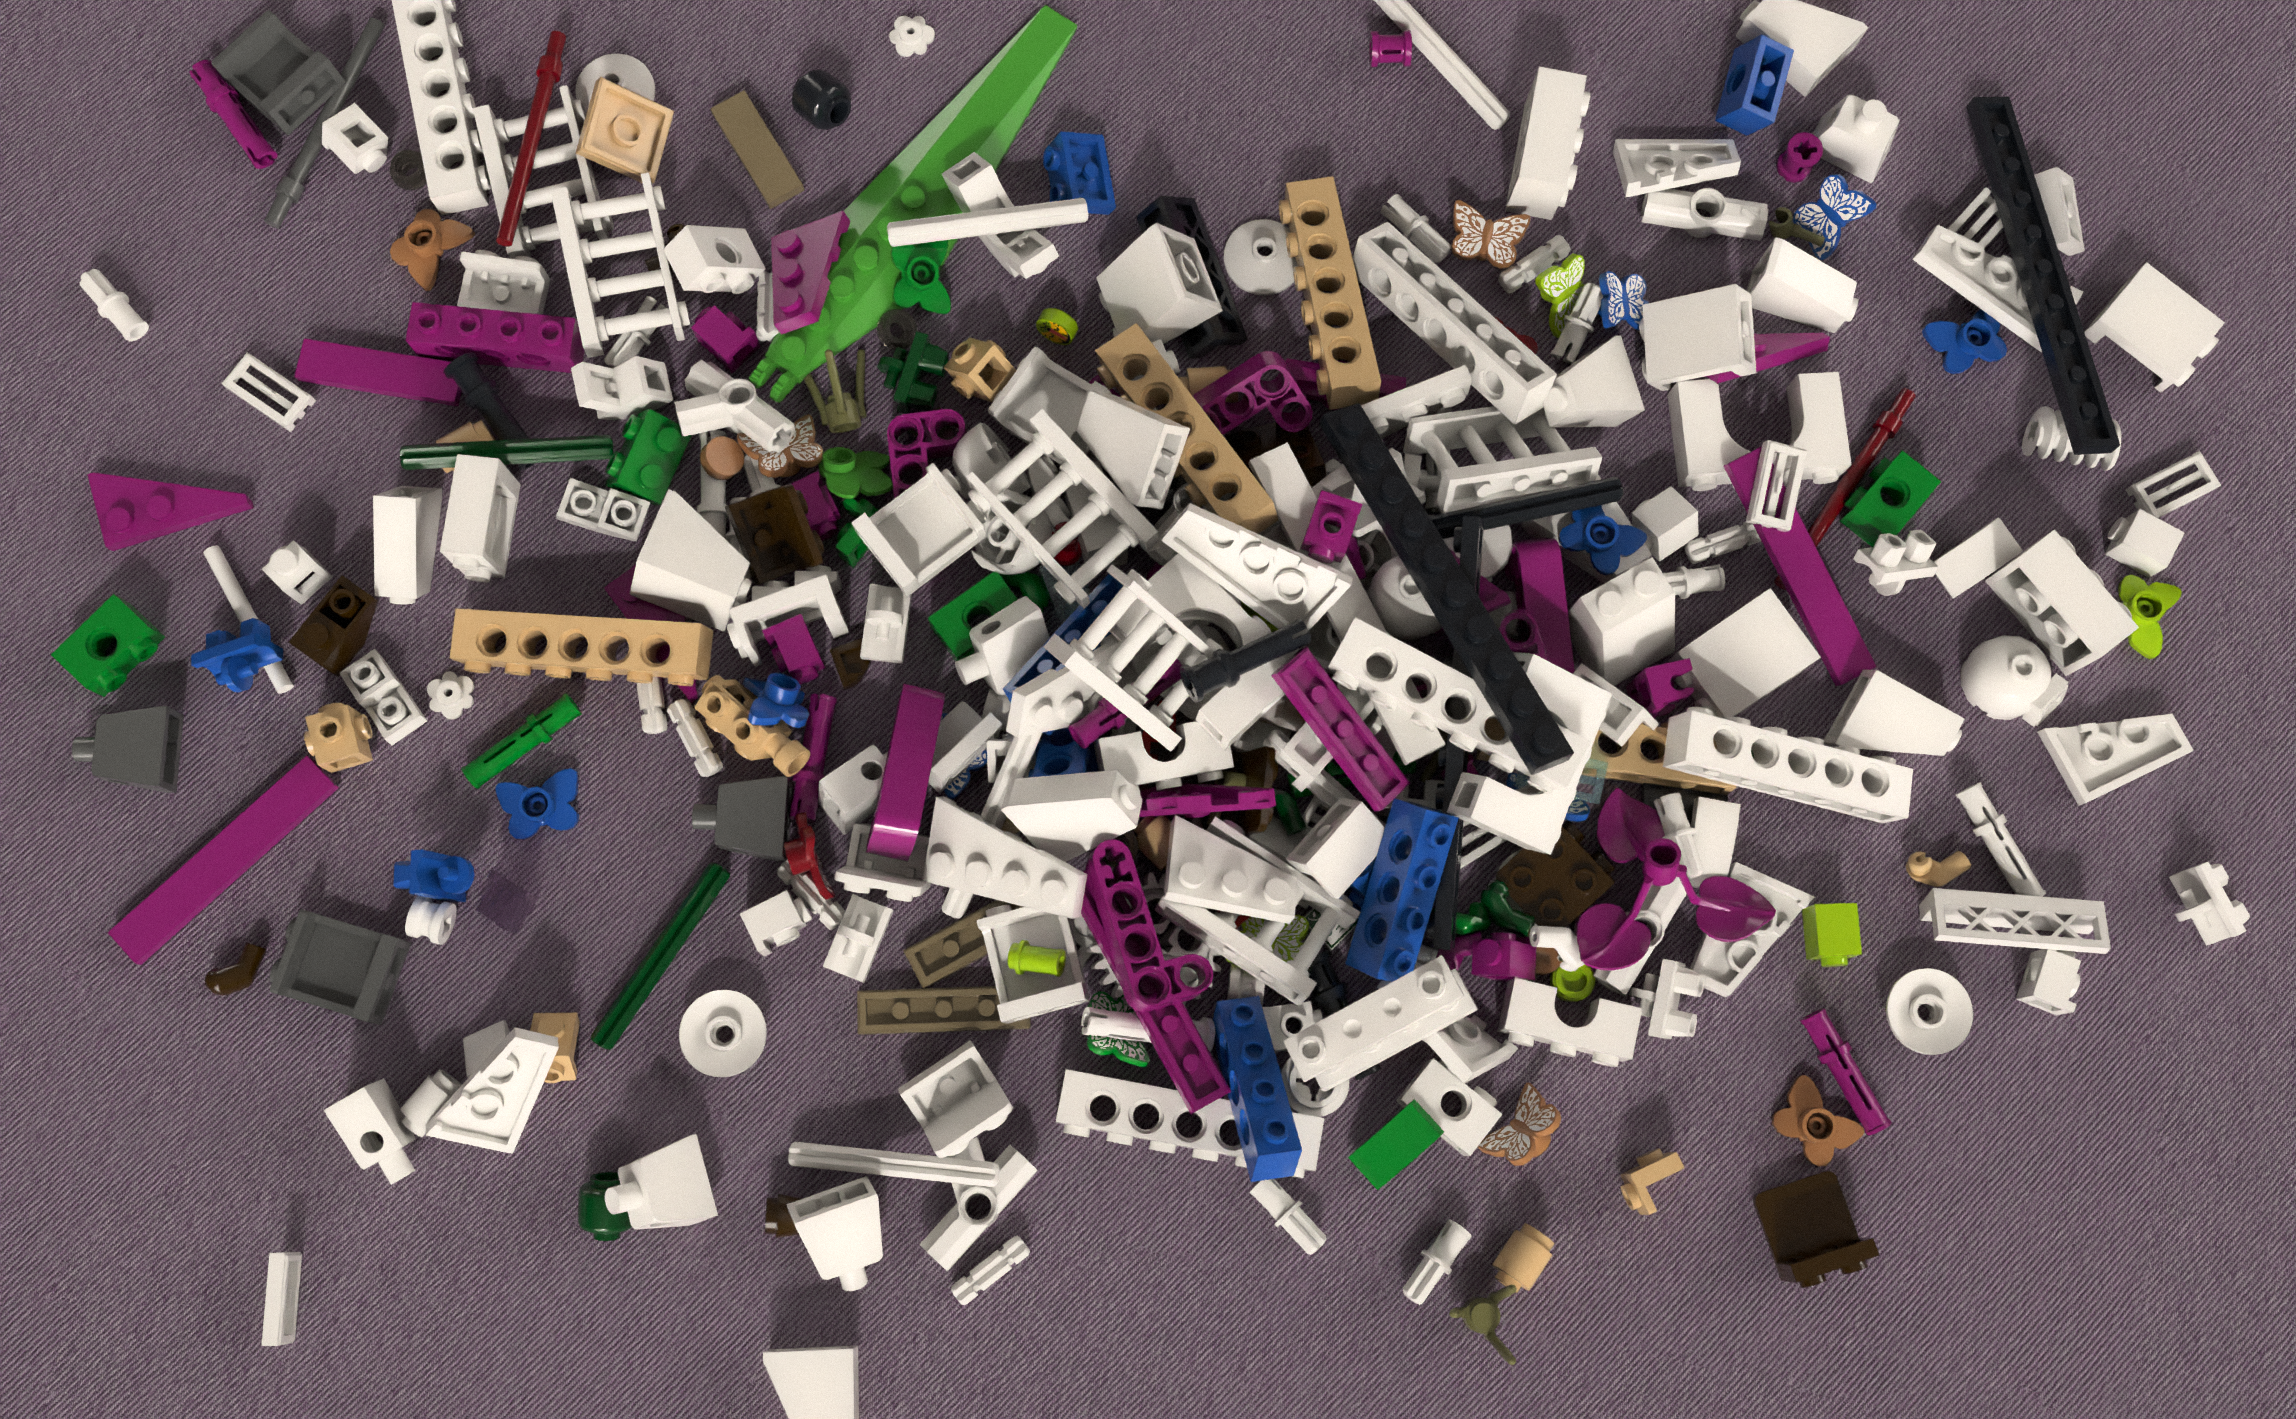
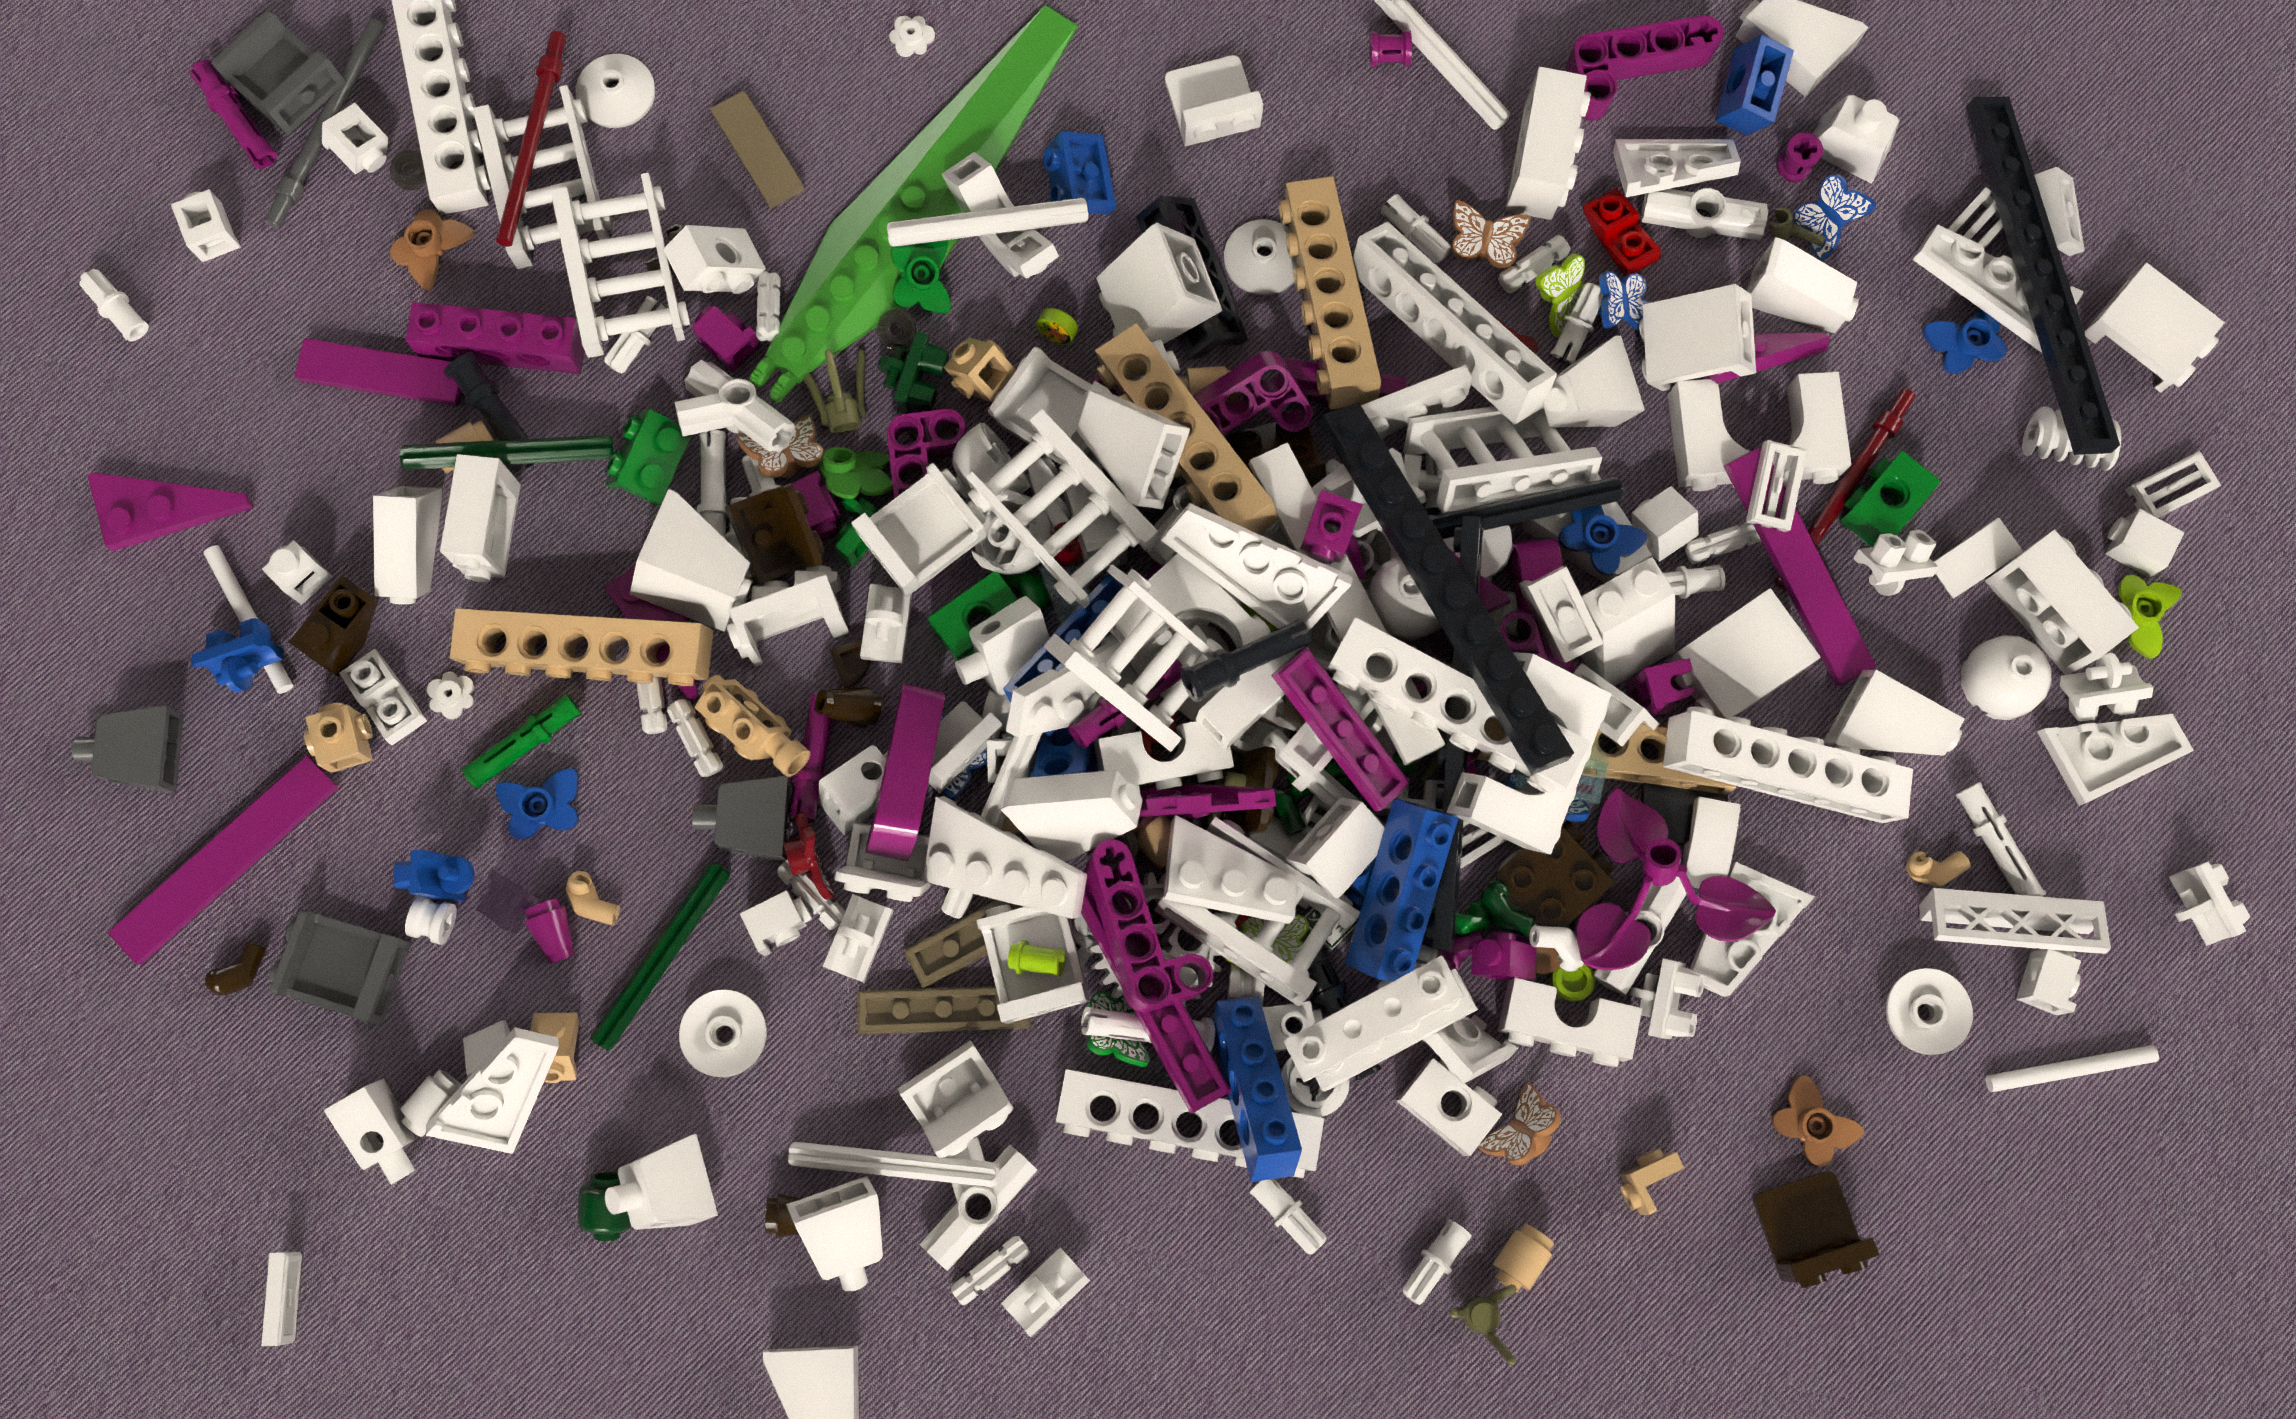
(85, 650): green brick -> none
(205, 225): none -> white brick
(294, 410): white tile -> none
(503, 283): white bracket -> none
(550, 929): none -> magenta cone
(586, 900): none -> tan arm
(603, 510): white slope -> none
(624, 131): tan tile -> none
(624, 389): white brick -> none
(722, 458): medium nougat tile -> none
(777, 700): blue animal -> none
(795, 649): magenta brick -> none
(801, 270): magenta wing -> none
(821, 99): black head -> none
(850, 705): none -> dark brown cone
(1045, 1292): none -> white hips
(1213, 100): none -> white bracket
(1396, 1144): green slope -> none
(1561, 614): none -> white panel
(1620, 234): none -> red slope
(1677, 828): white axle -> none
(1689, 42): none -> magenta beam
(1832, 933): lime brick -> none
(1845, 1071): magenta pin -> none
(2046, 701): white tile -> none
(2072, 1068): none -> white bar
(2106, 684): none -> white hips

